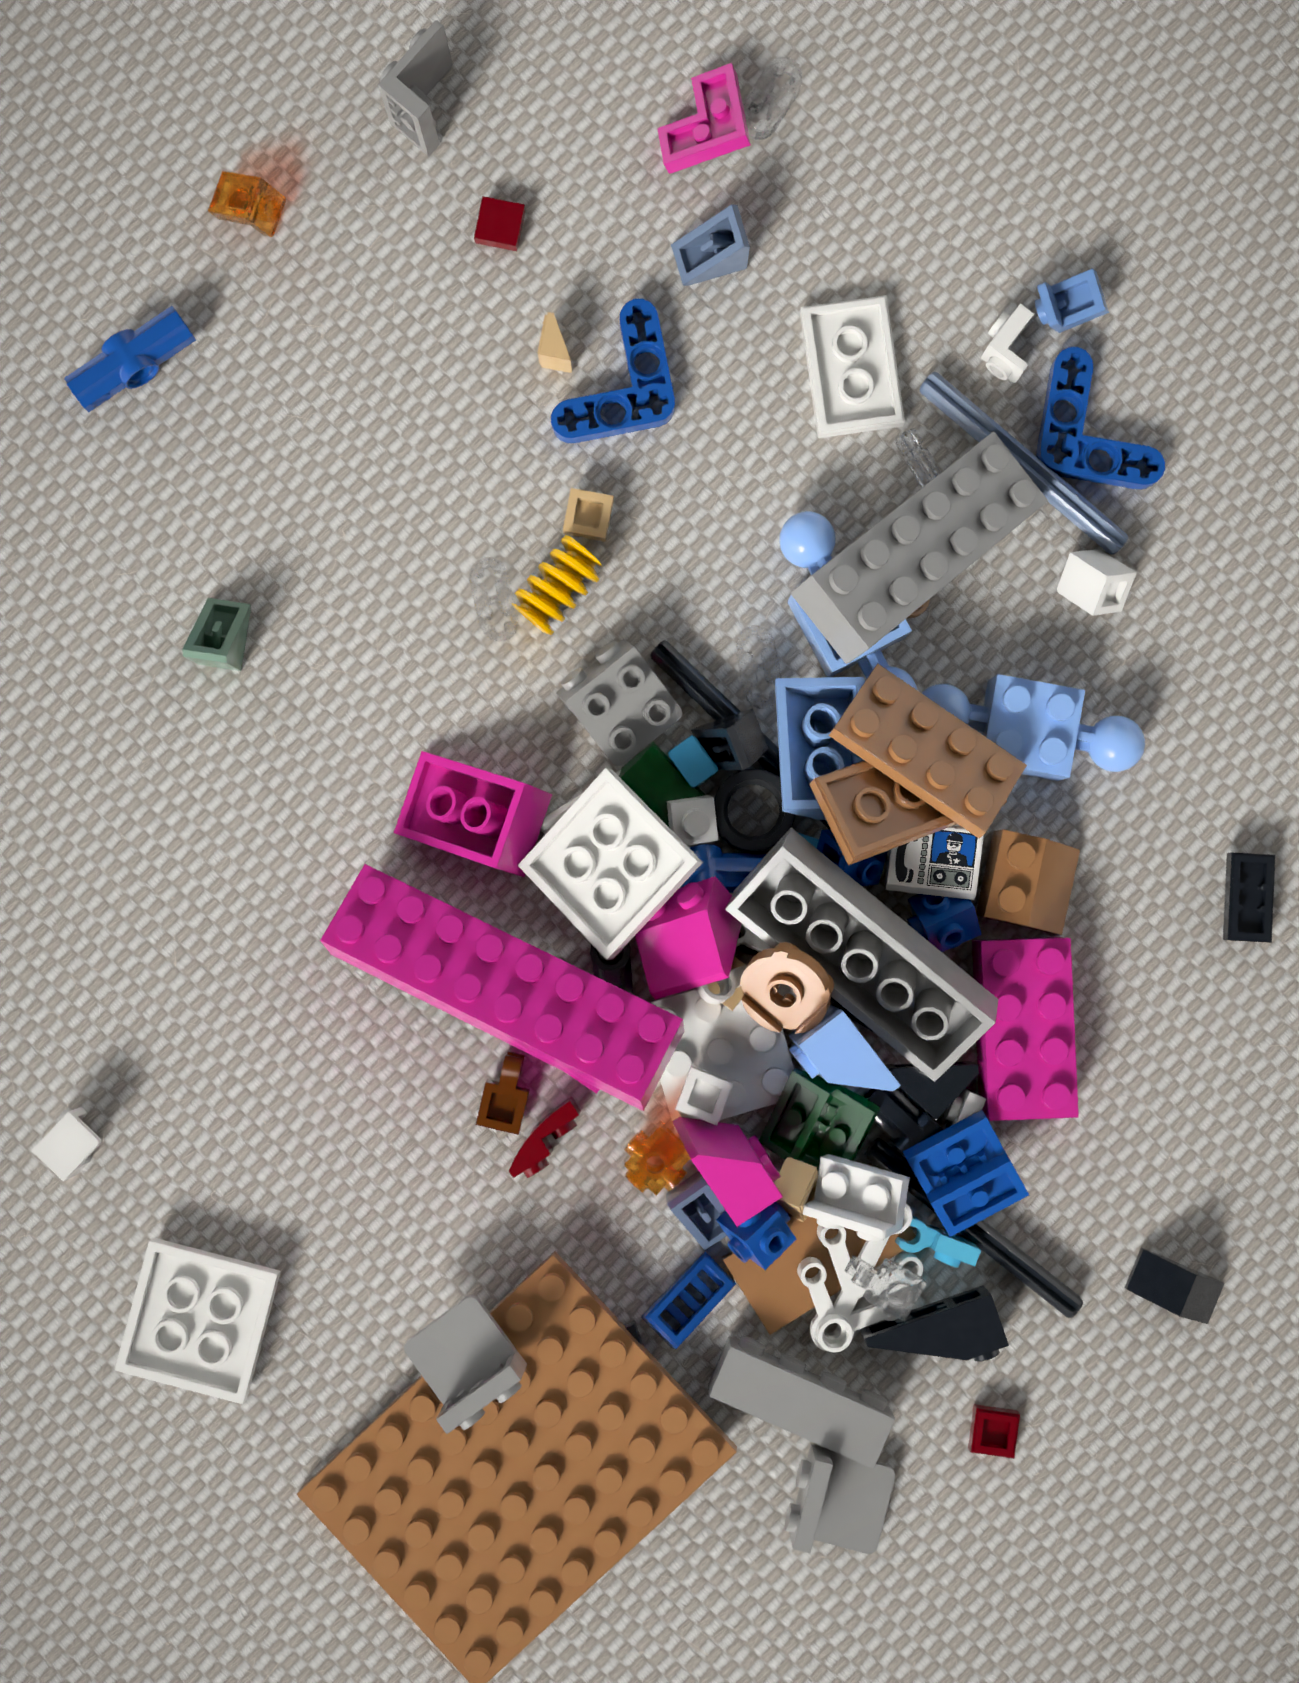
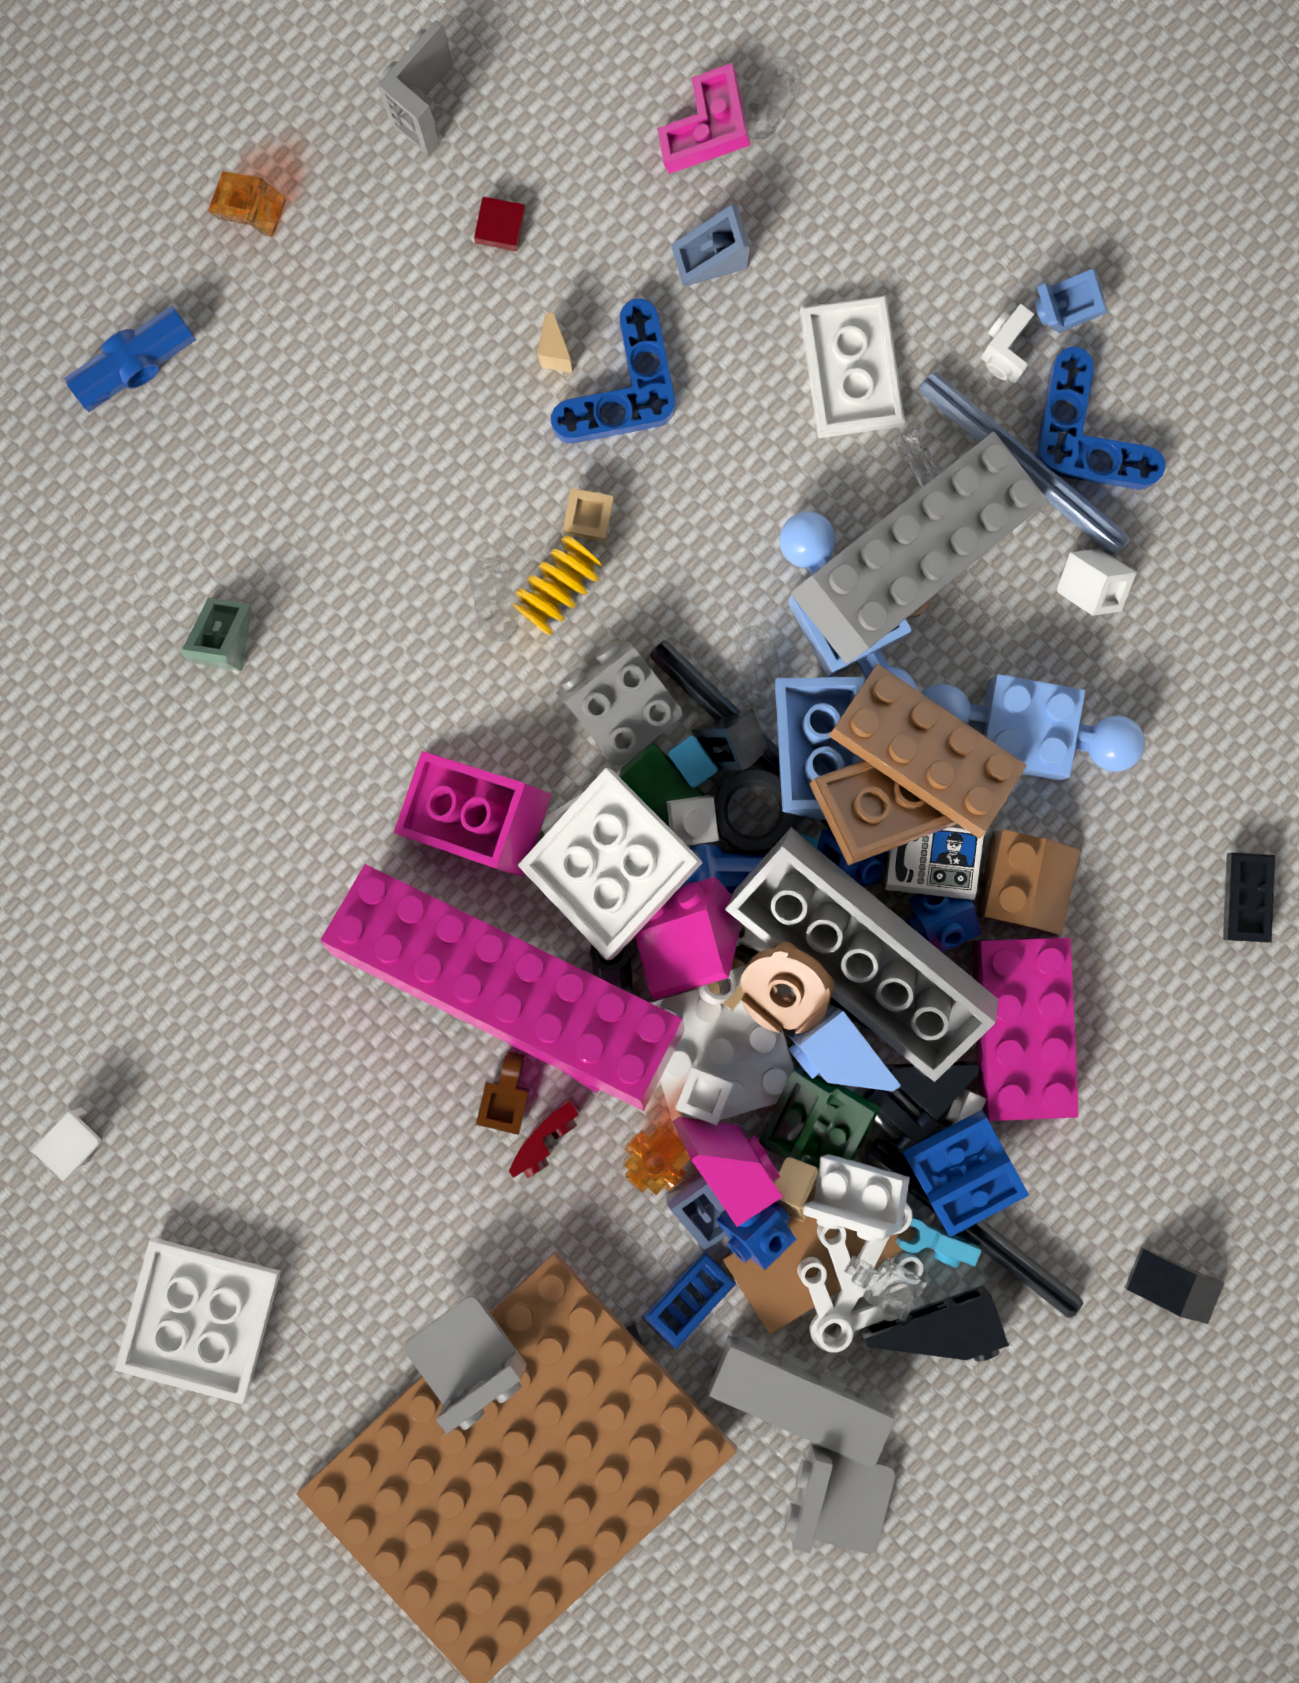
(994, 1431): dark red tile -> none

